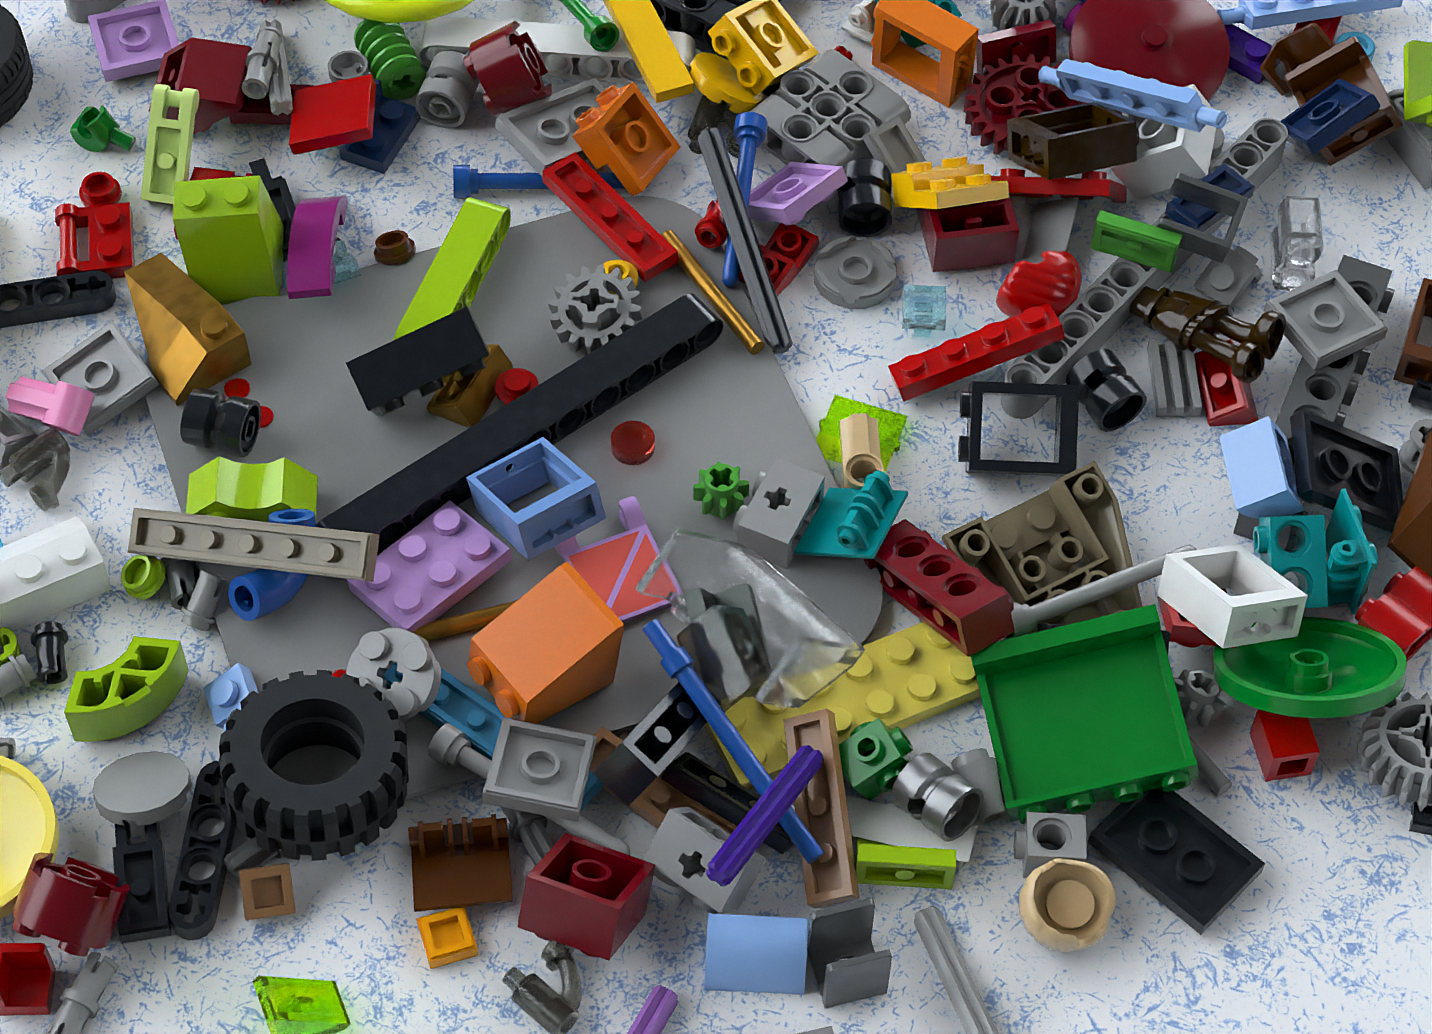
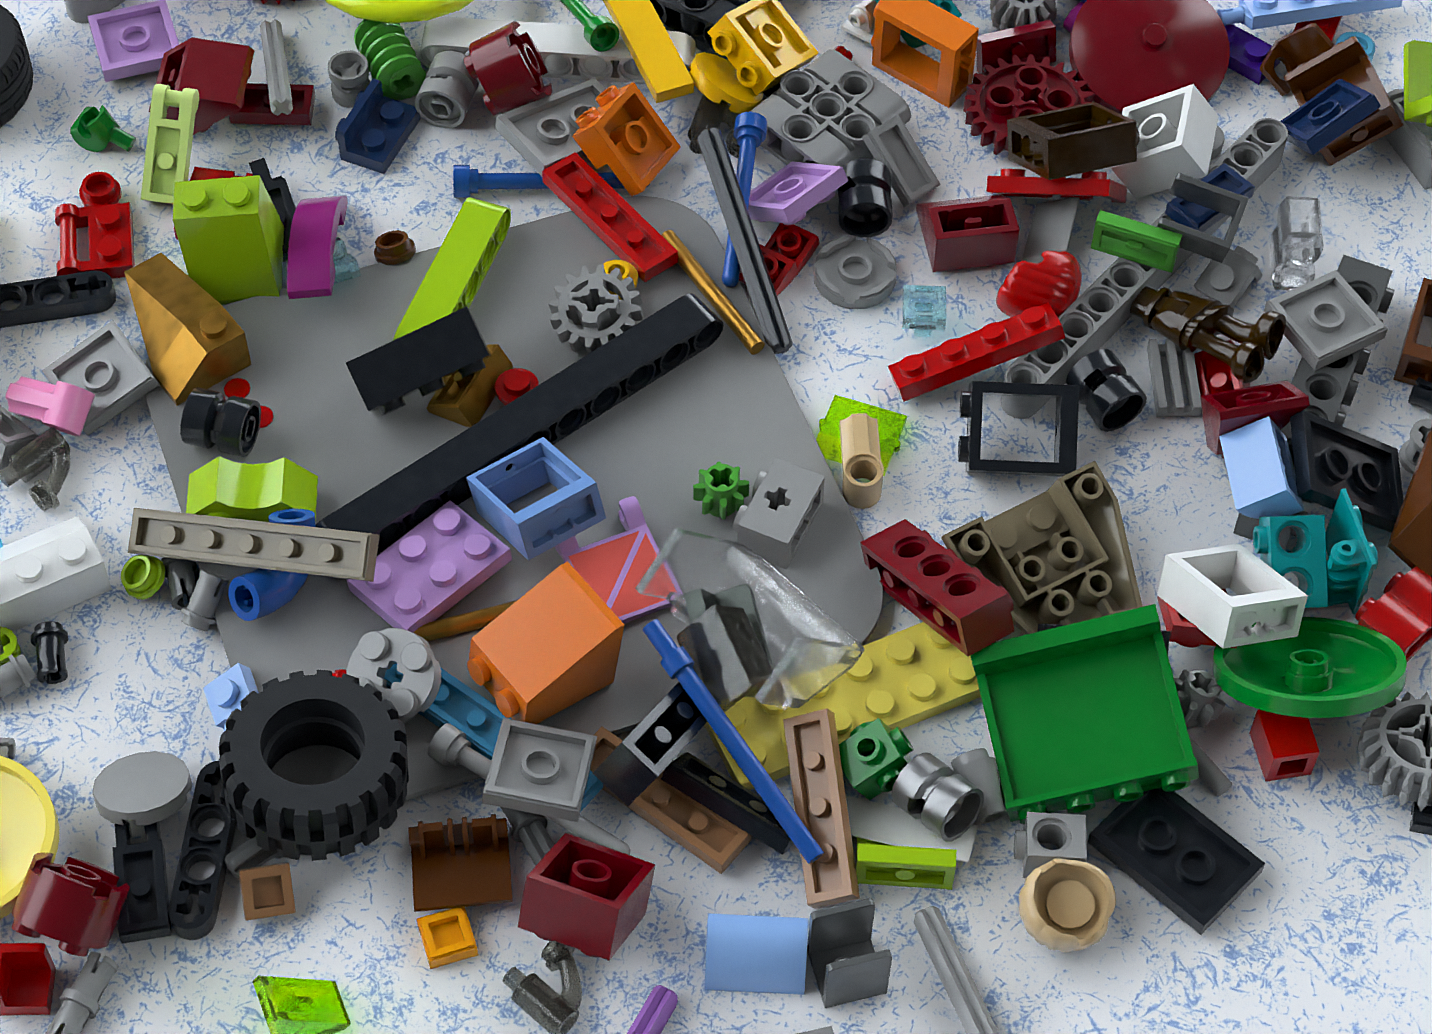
(126, 692): lime brick -> none
(262, 62): light grey pin -> none
(332, 114): red tile -> none
(632, 442): clear red tile -> none
(676, 850): light grey brick -> none
(712, 229): red pin -> none
(764, 815): dark purple axle -> none
(853, 520): teal hinge -> none
(945, 185): yellow plate -> none
(1027, 617): light grey piece -> none
(1133, 95): light blue plate -> none
(1243, 406): none -> dark red slope

